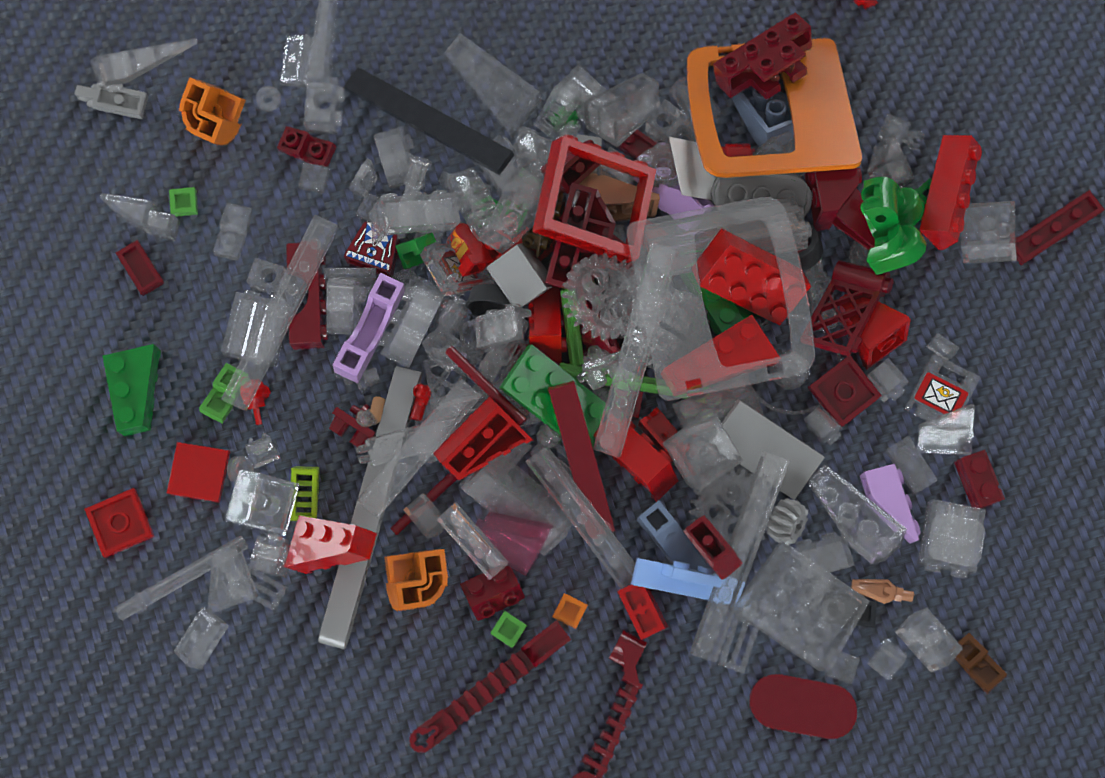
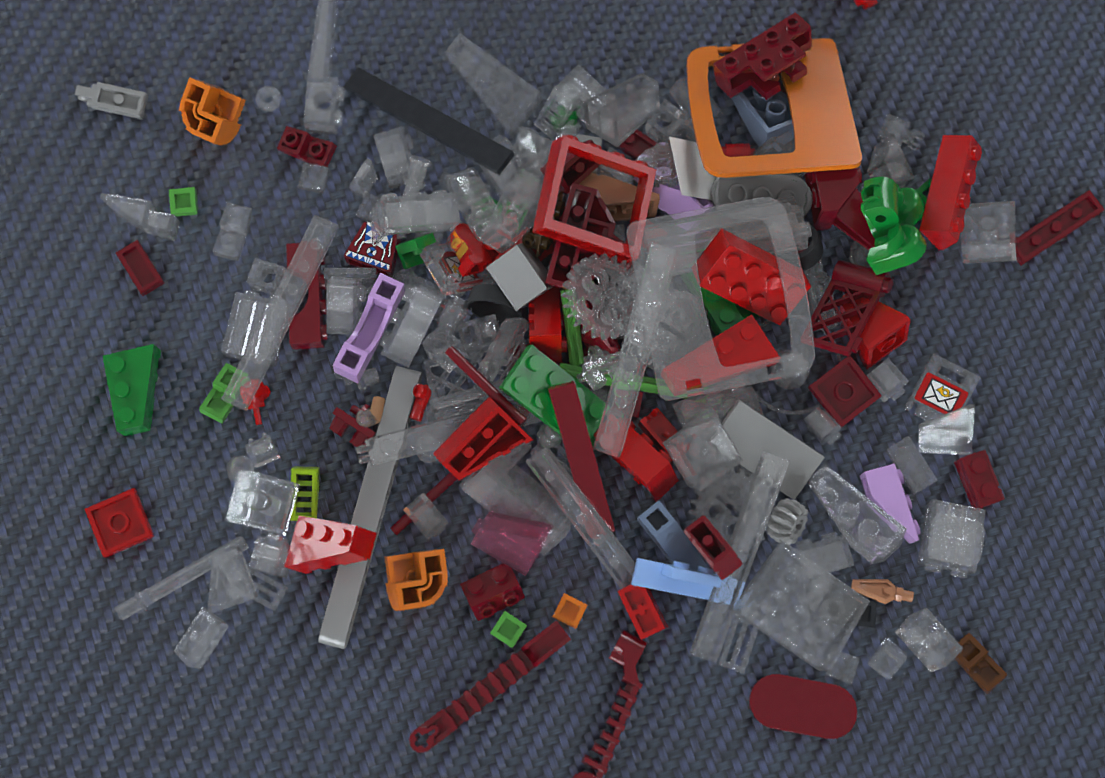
(122, 67): clear wedge -> none
(198, 472): red tile -> none
(296, 60): clear slope -> none
(418, 448): clear tile -> none
(472, 541): clear plate -> none
(500, 326): clear bracket -> none
(942, 347): clear tile -> none

